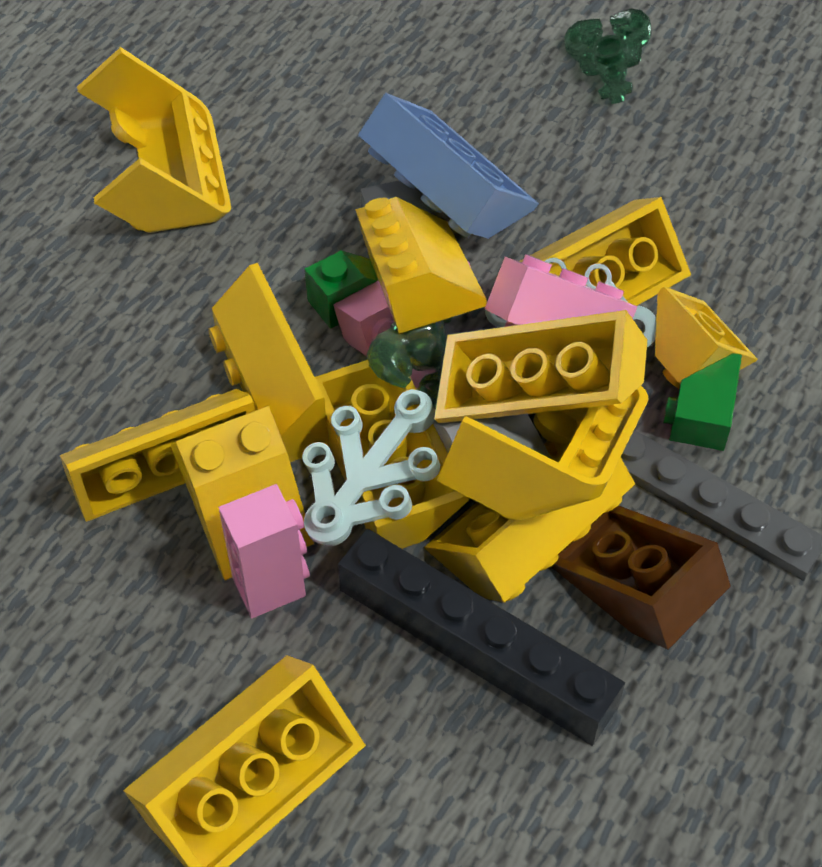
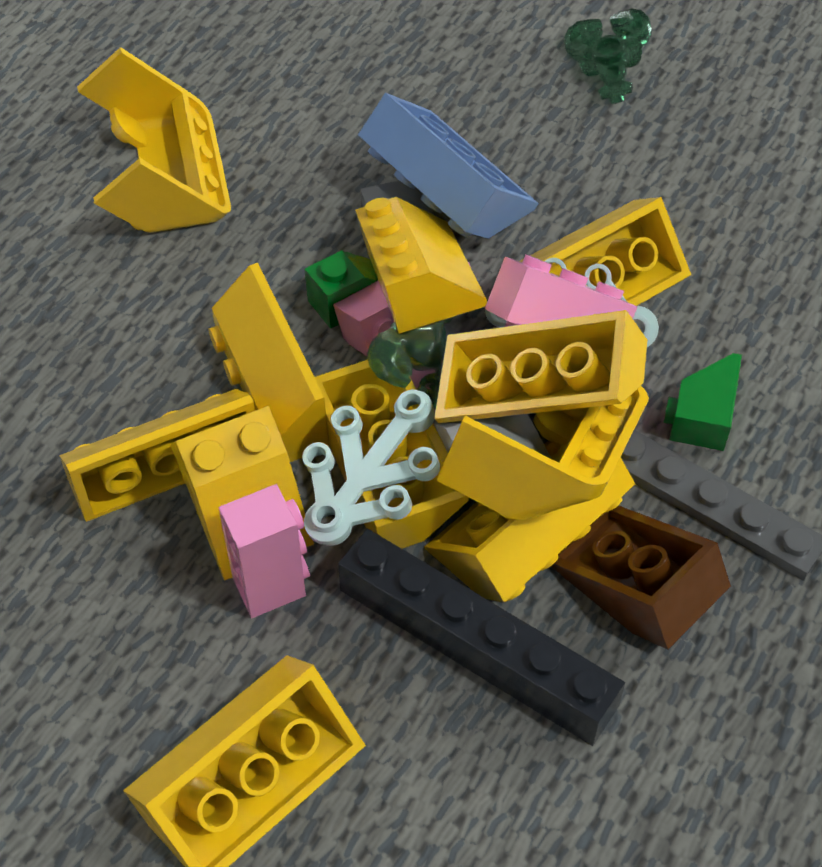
(692, 336): yellow slope -> none

